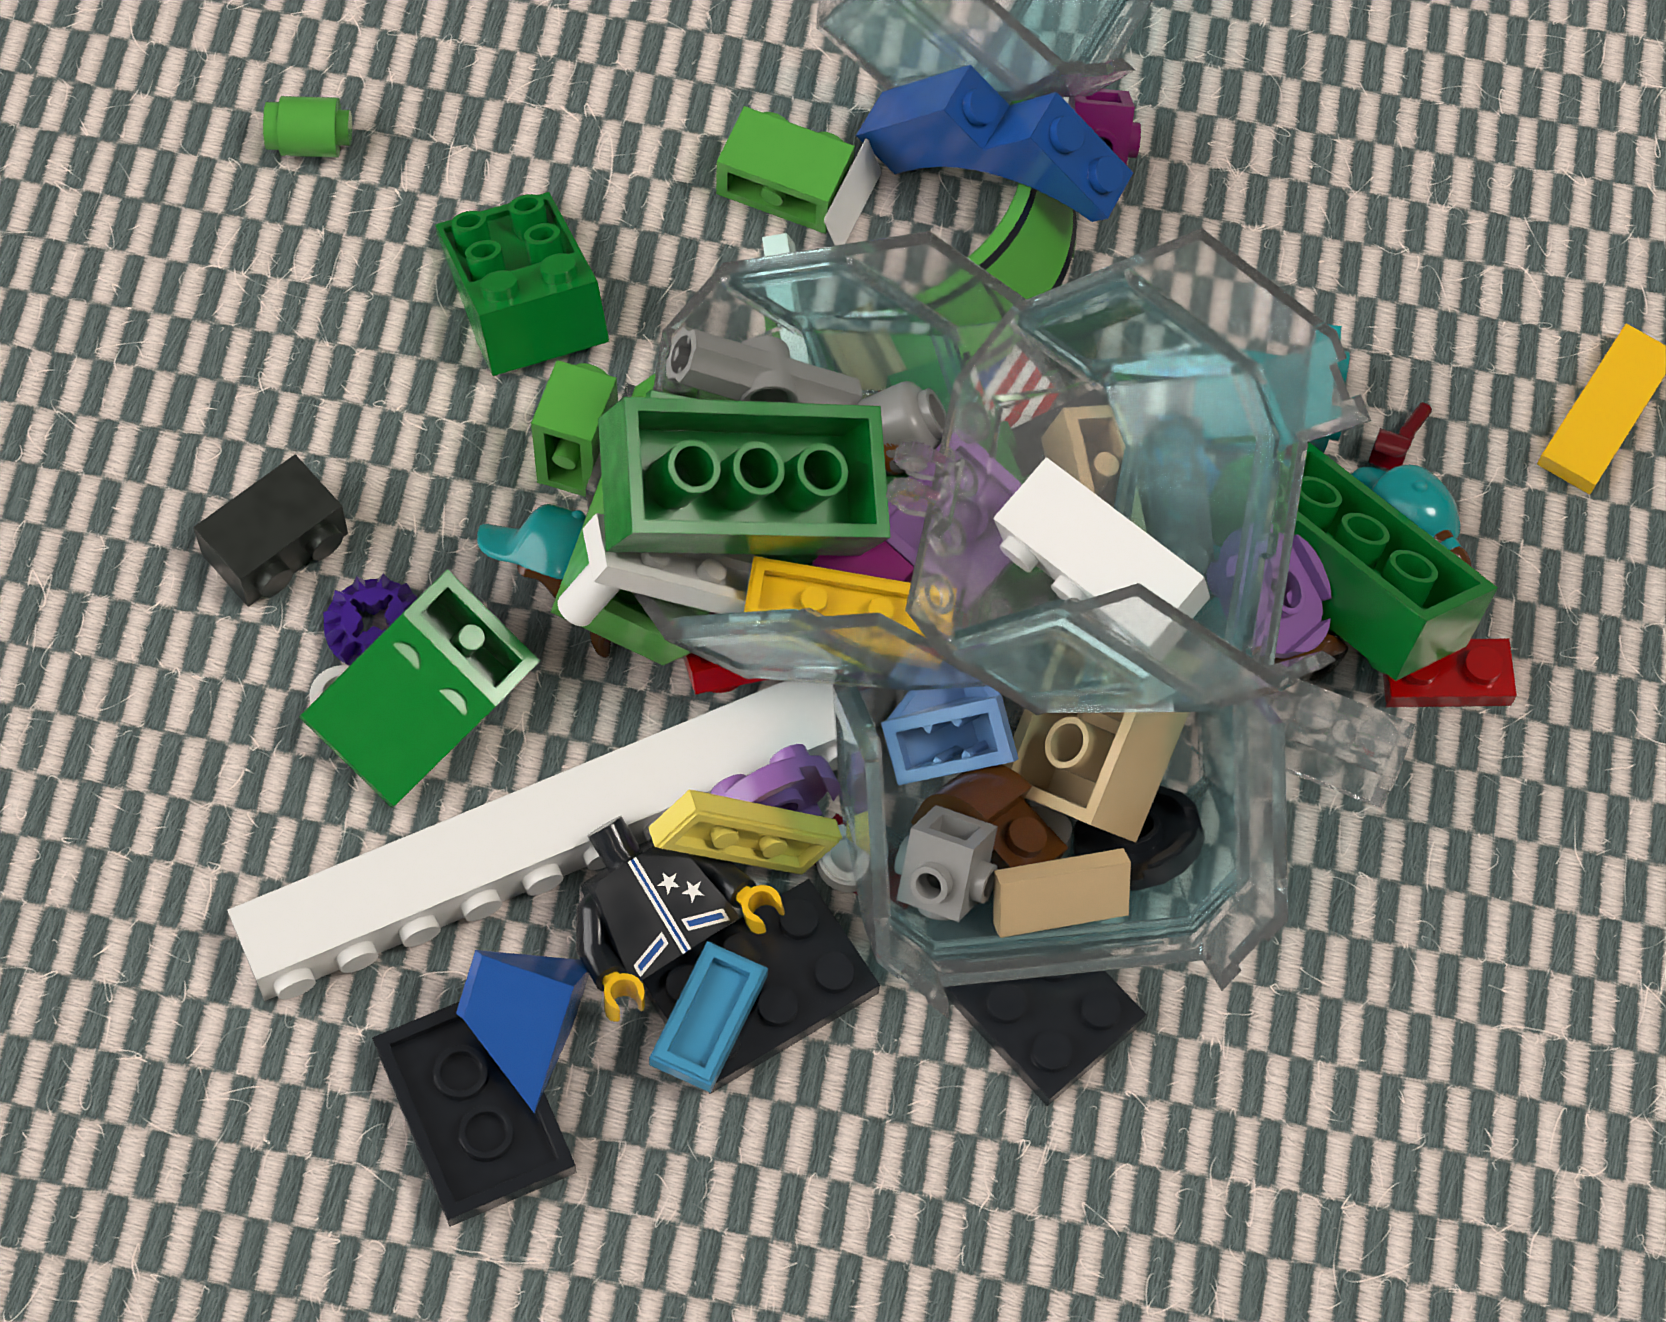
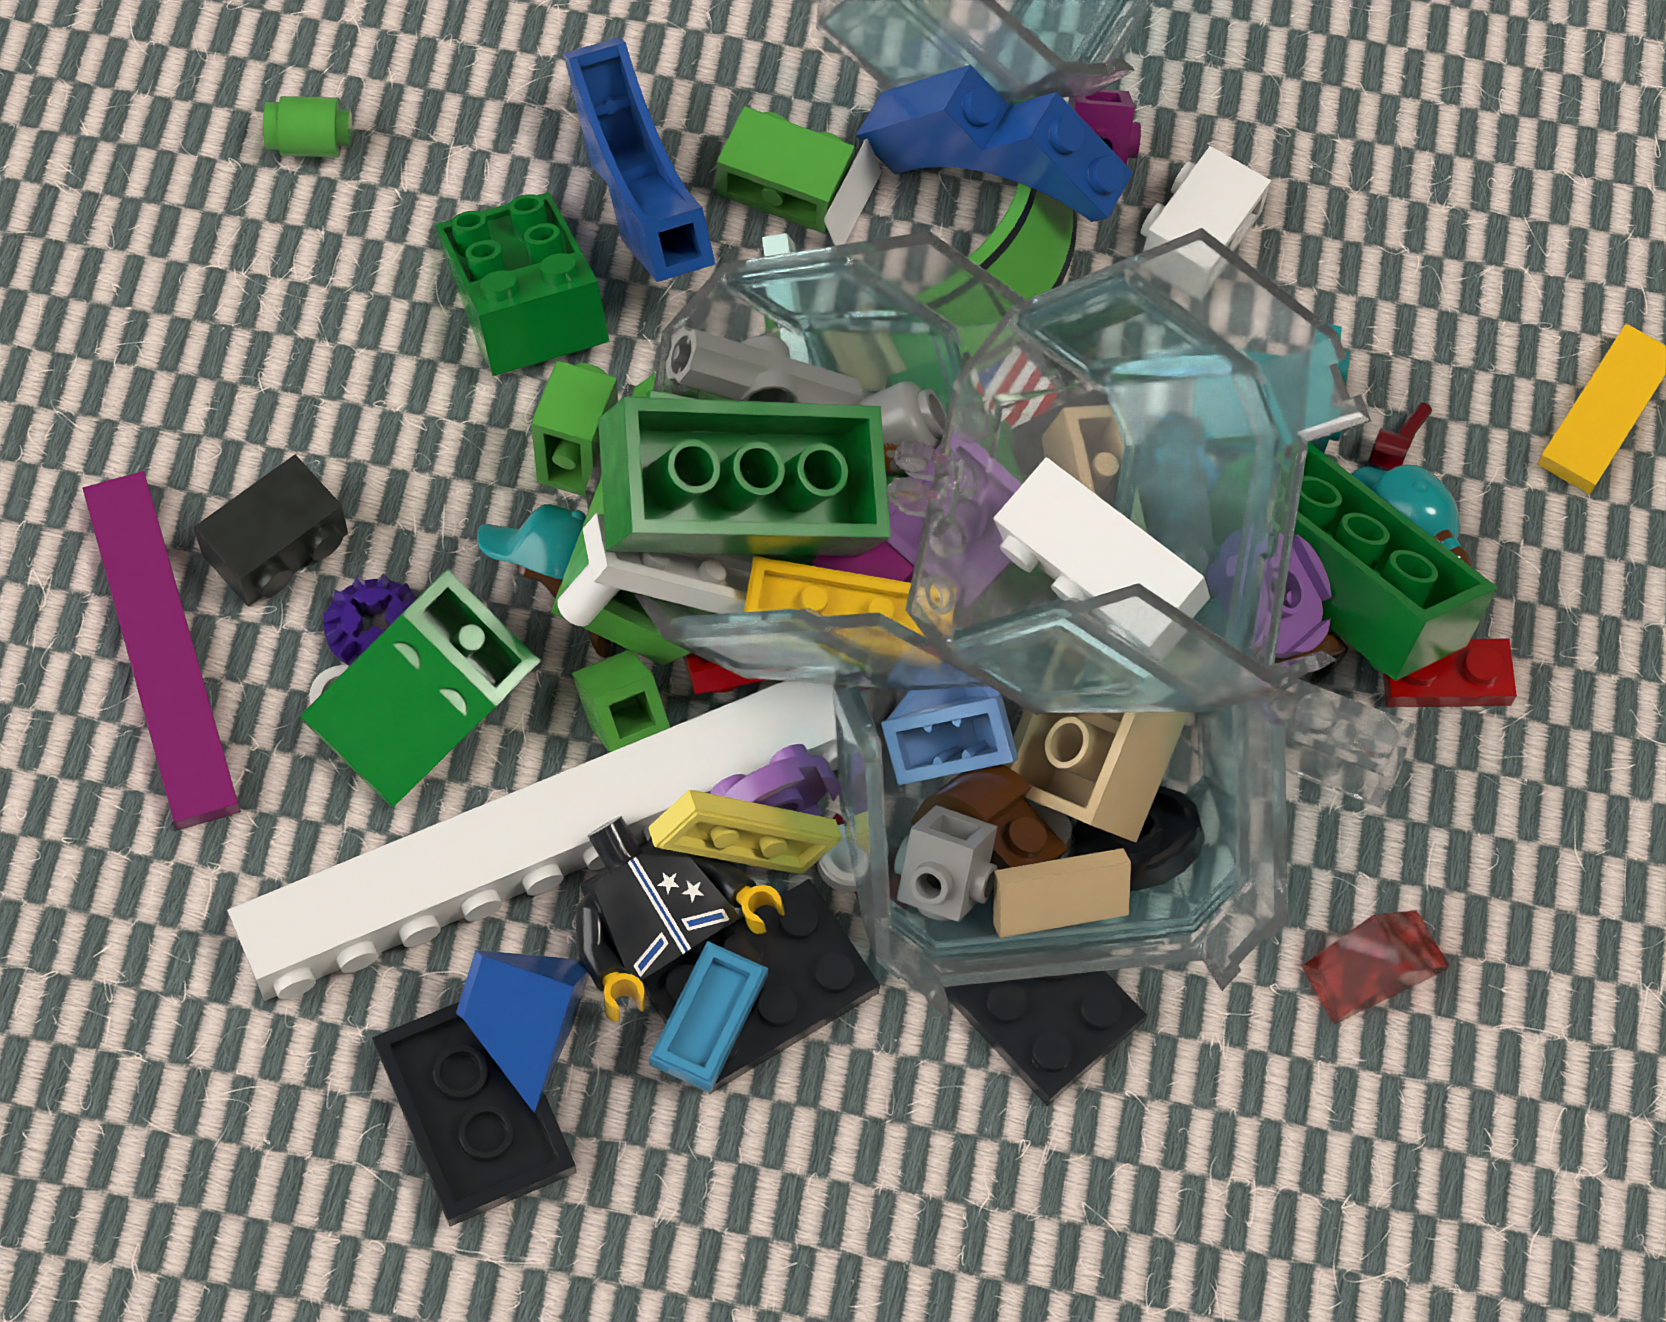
(161, 651): none -> magenta tile
(620, 700): none -> bright green brick
(650, 202): none -> blue arch
(1212, 196): none -> white brick
(1374, 963): none -> clear red slope

